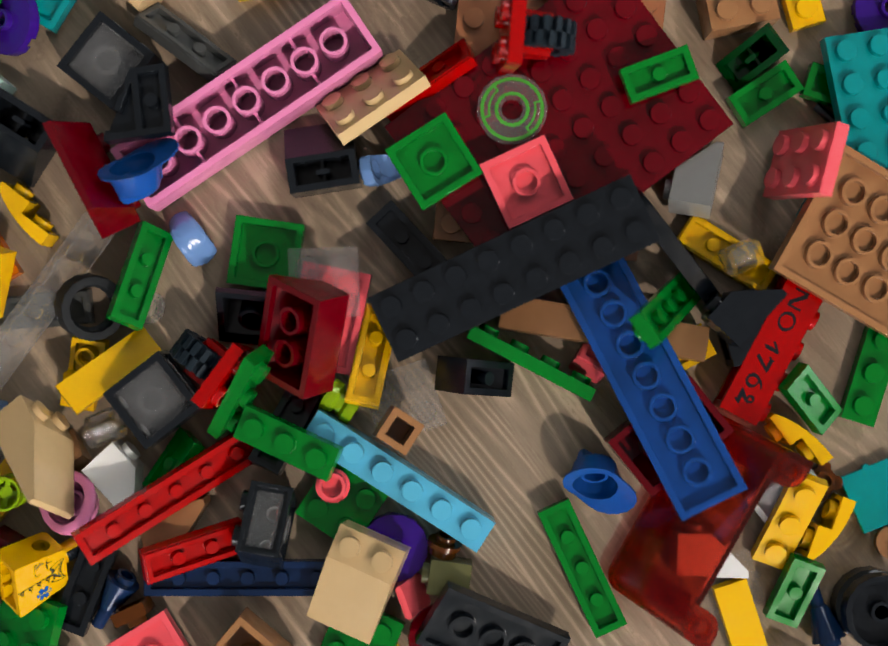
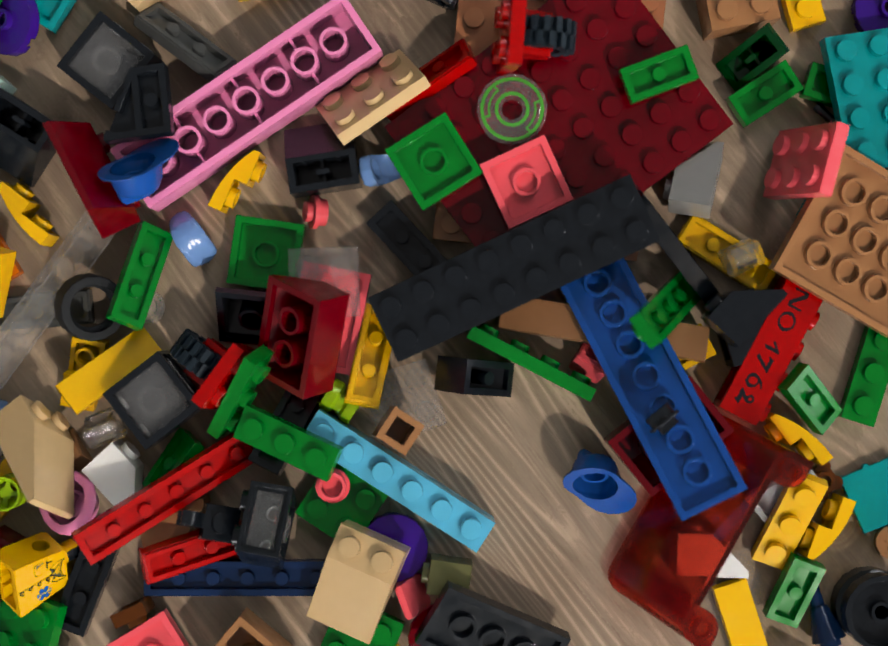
(118, 589): dark blue cone -> none
(215, 522): none -> black plate
(246, 171): none -> yellow slope
(315, 212): none -> coral plate
(443, 545): reddish brown plate -> none
(581, 567): green plate -> none
(663, 419): none -> black plate

